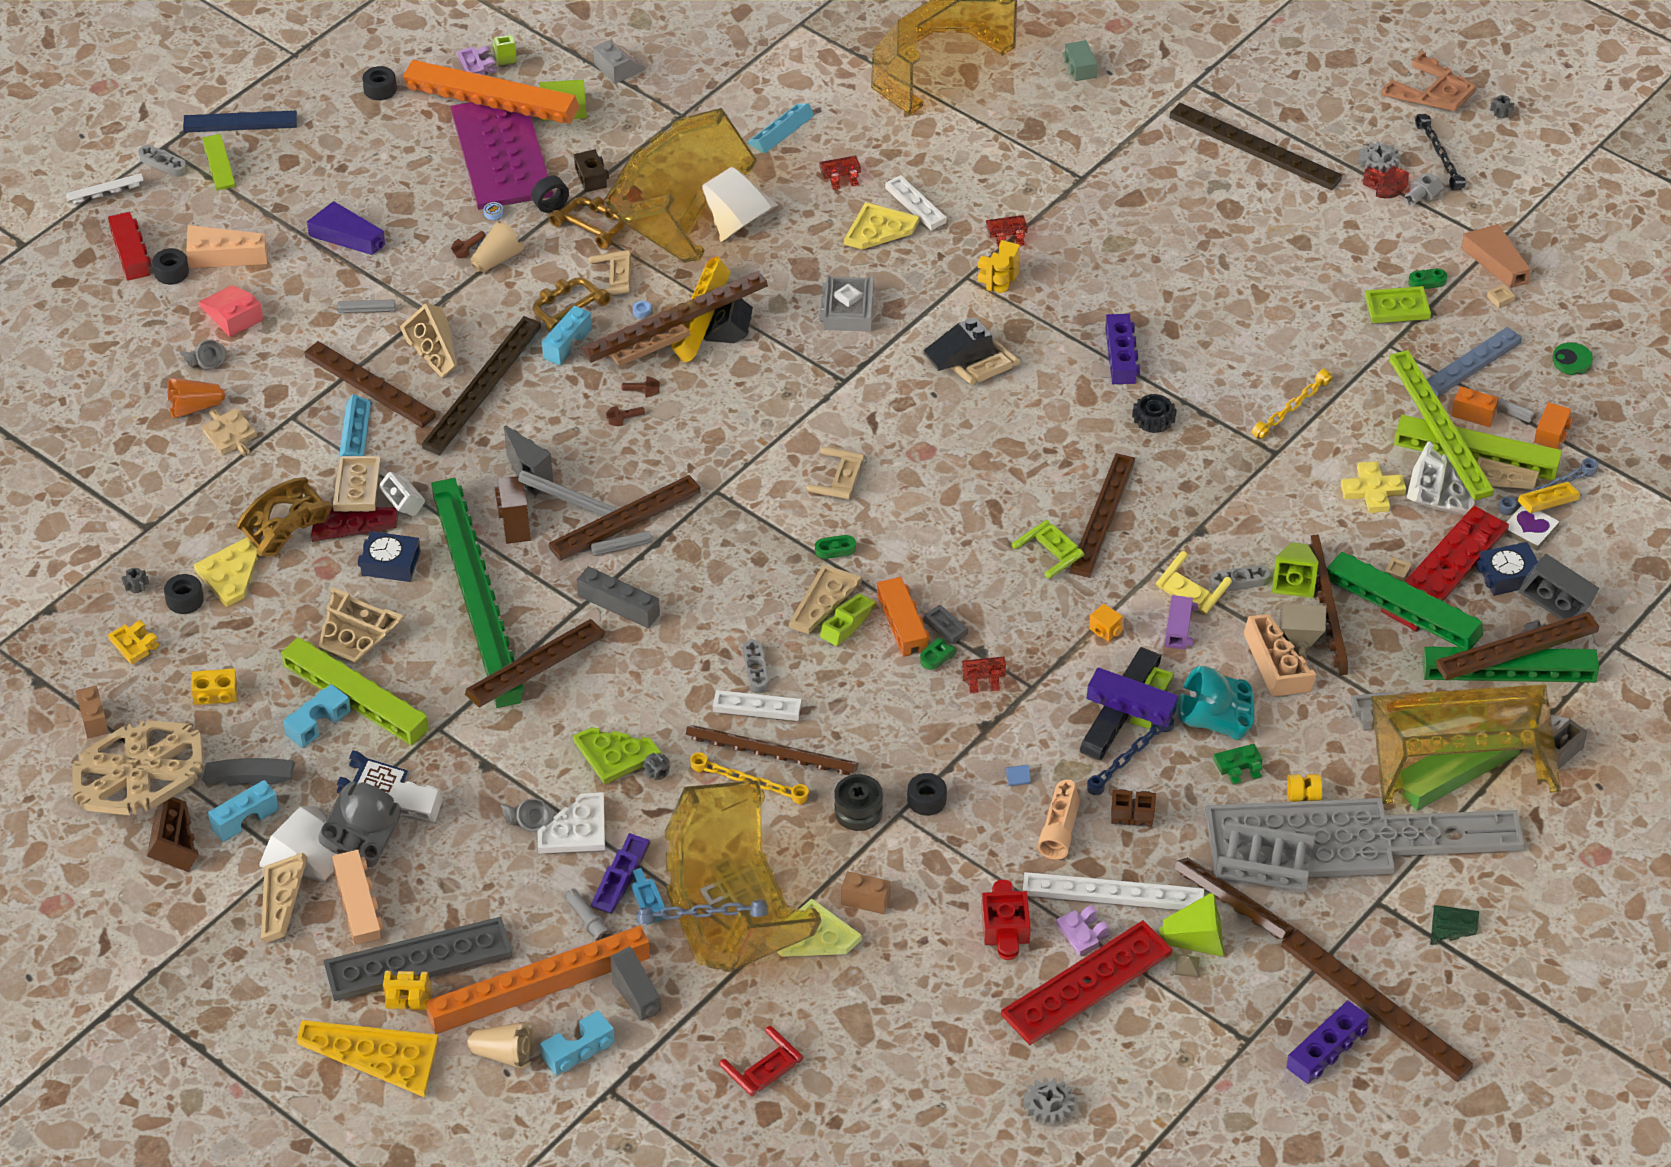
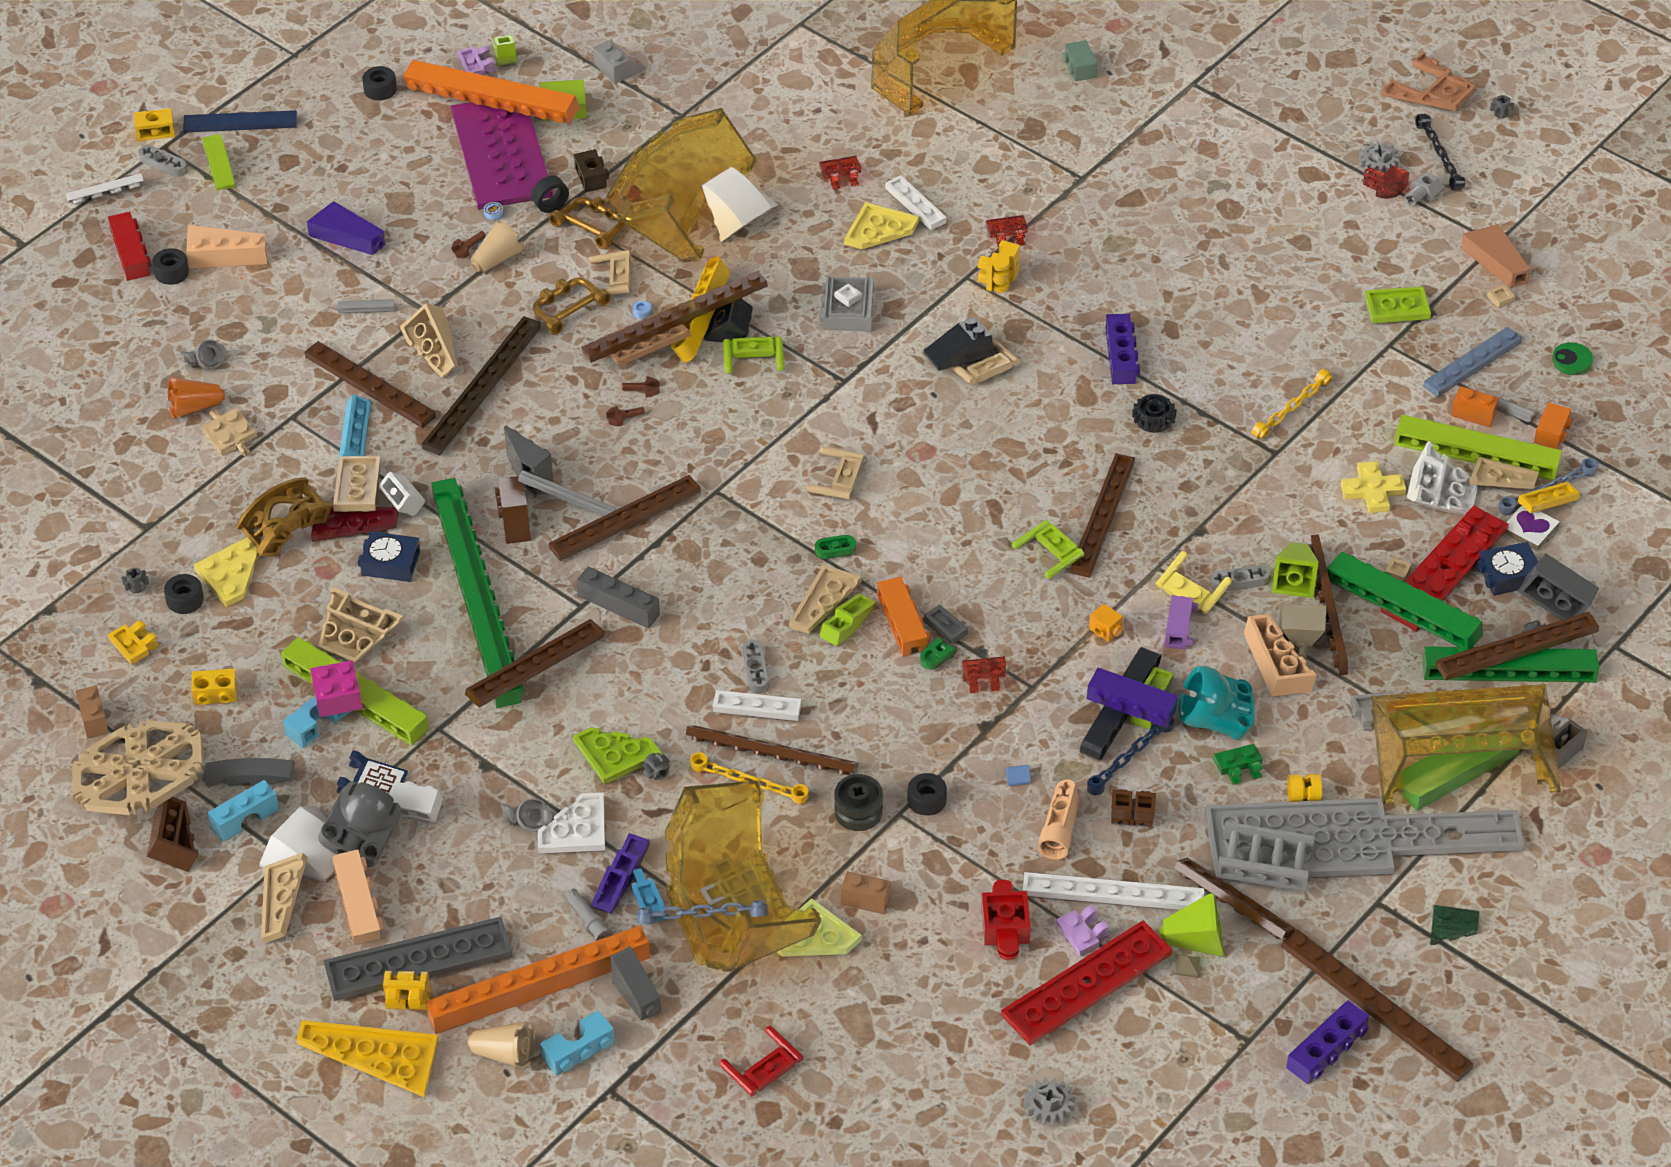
(154, 124): none -> yellow brick
(233, 309): coral slope -> none
(336, 688): none -> dark pink brick
(557, 343): medium azure arch -> none
(621, 543): light grey axle -> none
(753, 348): none -> lime plate
(781, 127): medium azure slope -> none
(1256, 146): dark brown plate -> none
(1428, 278): green plate -> none
(1441, 425): lime plate -> none

